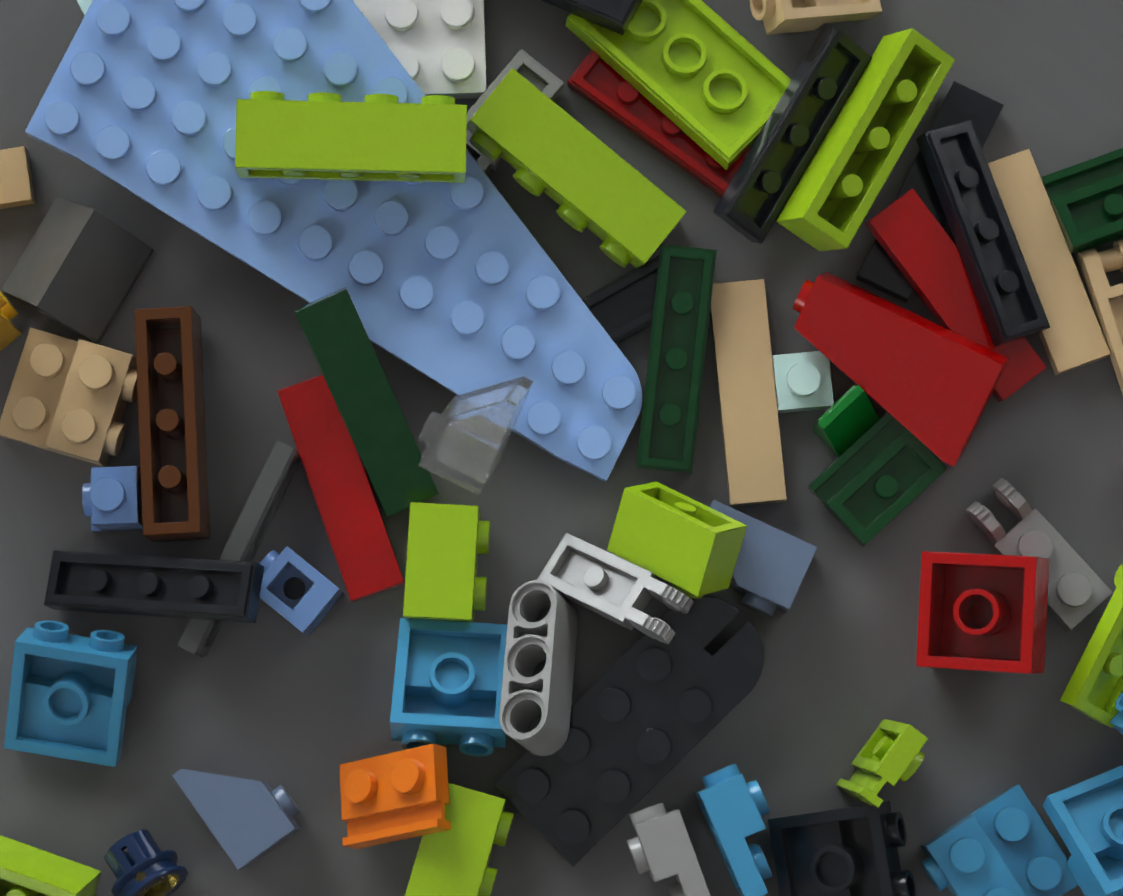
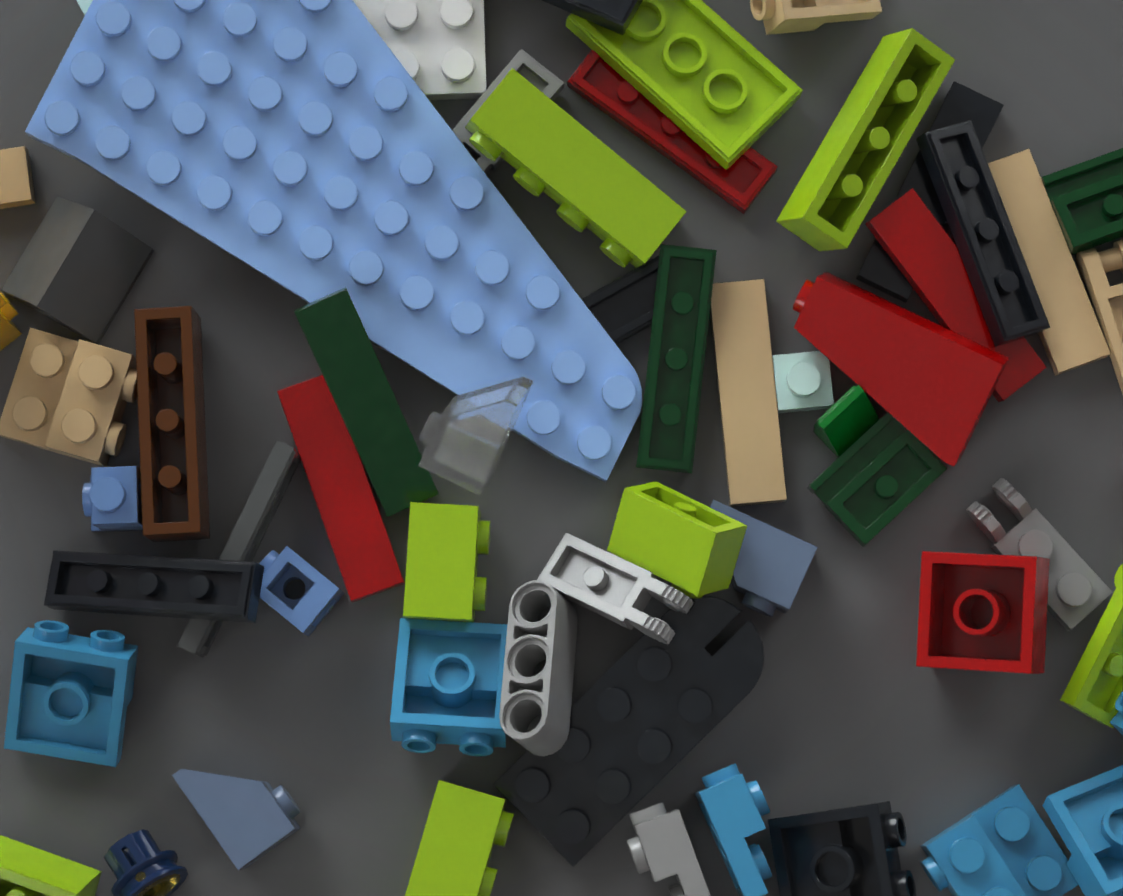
(351, 139): lime brick -> none
(394, 796): orange plate -> none
(792, 134): black tile -> none
(884, 759): lime plate -> none

